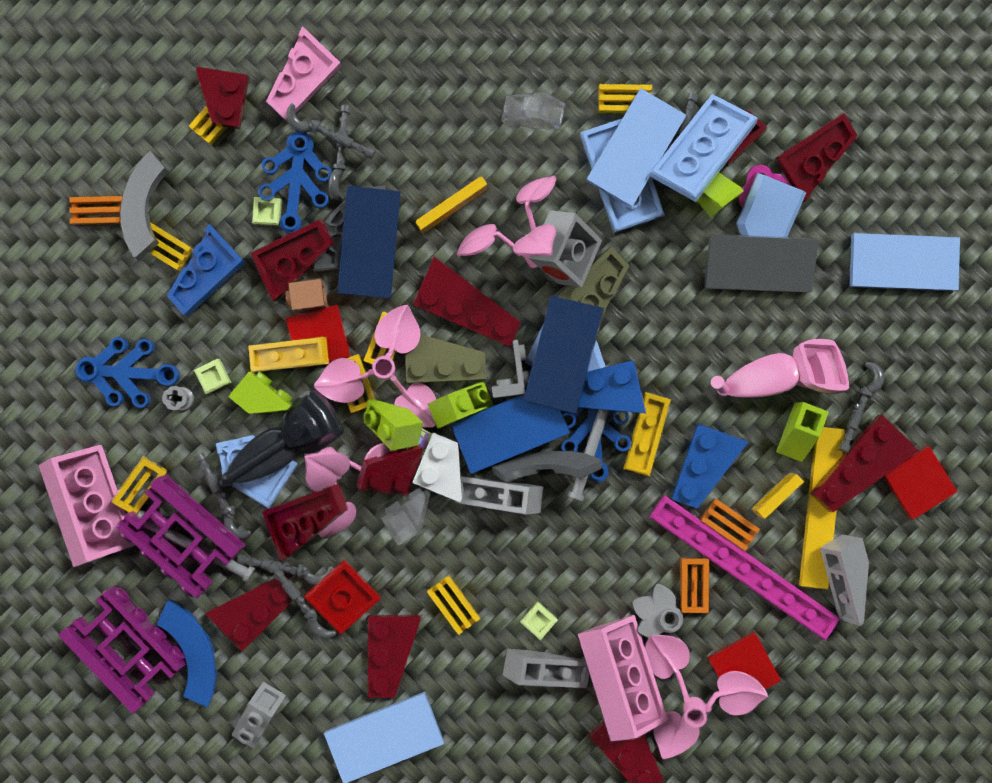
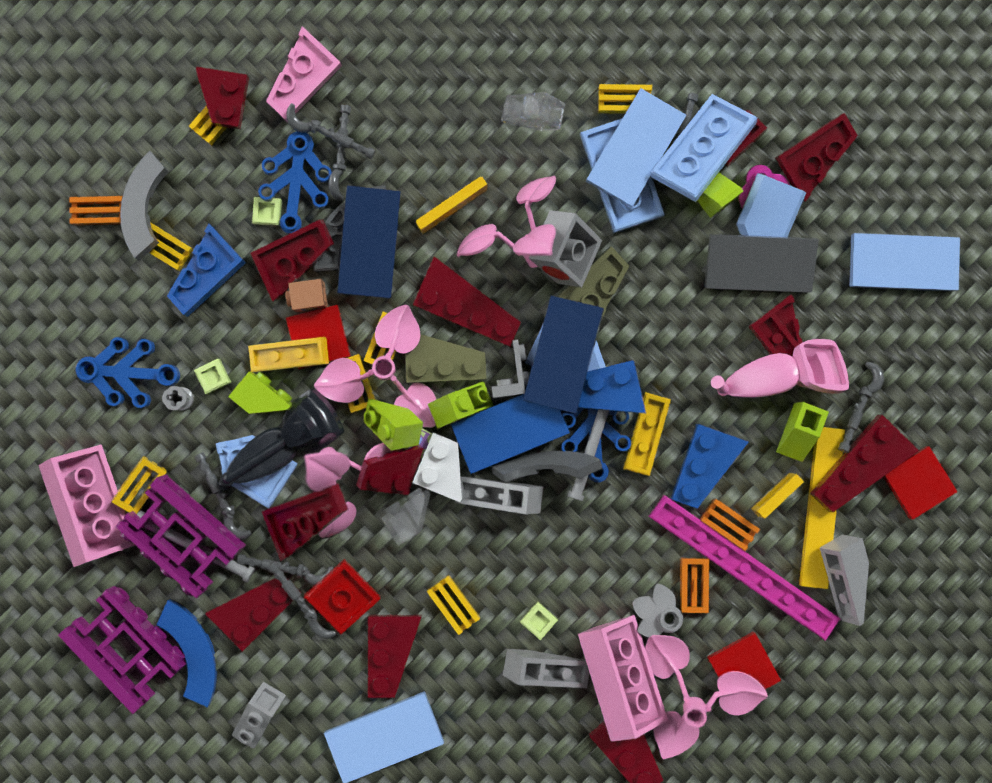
(778, 328): none -> dark red wing

